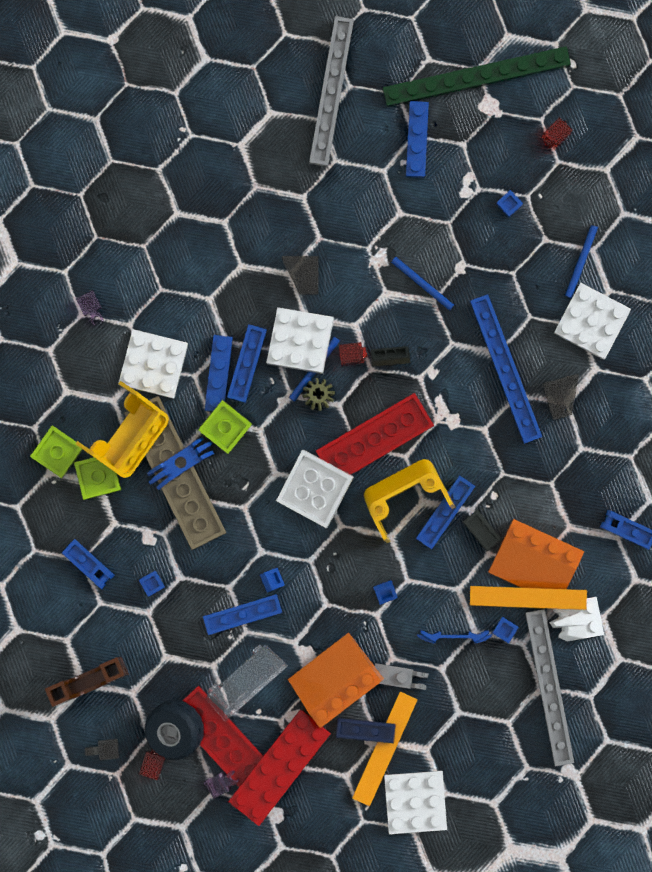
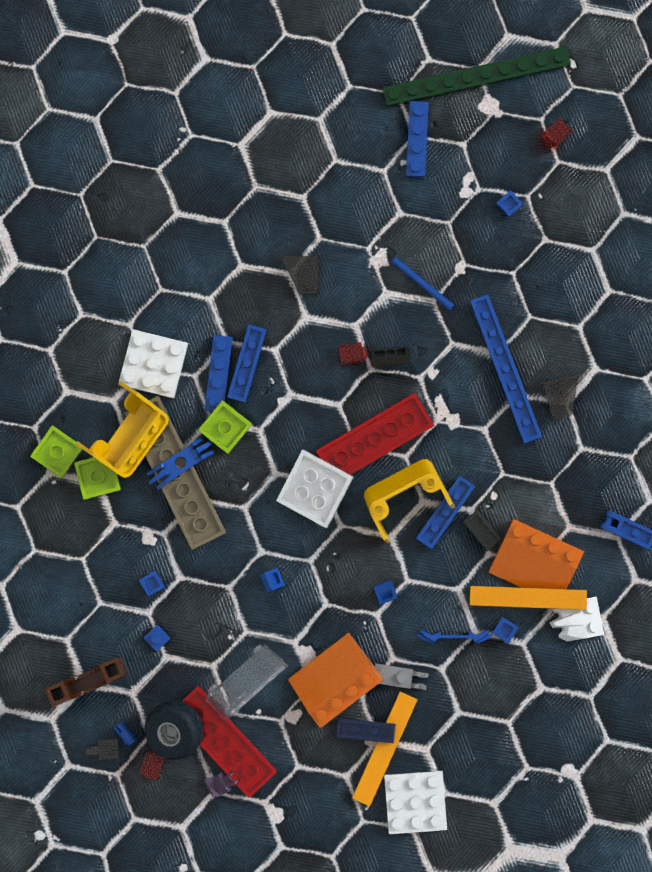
(87, 563): blue plate -> none
(89, 305): clear purple plate -> none
(125, 734): none -> blue pin
(157, 638): none -> blue plate
(242, 614): blue plate -> none
(279, 767): red plate -> none
(300, 340): white plate -> none
(309, 375): blue bar -> none
(323, 389): olive gear -> none
(331, 91): light grey plate -> none
(549, 687): light grey plate -> none
(581, 261): blue bar -> none
(592, 321): white plate -> none

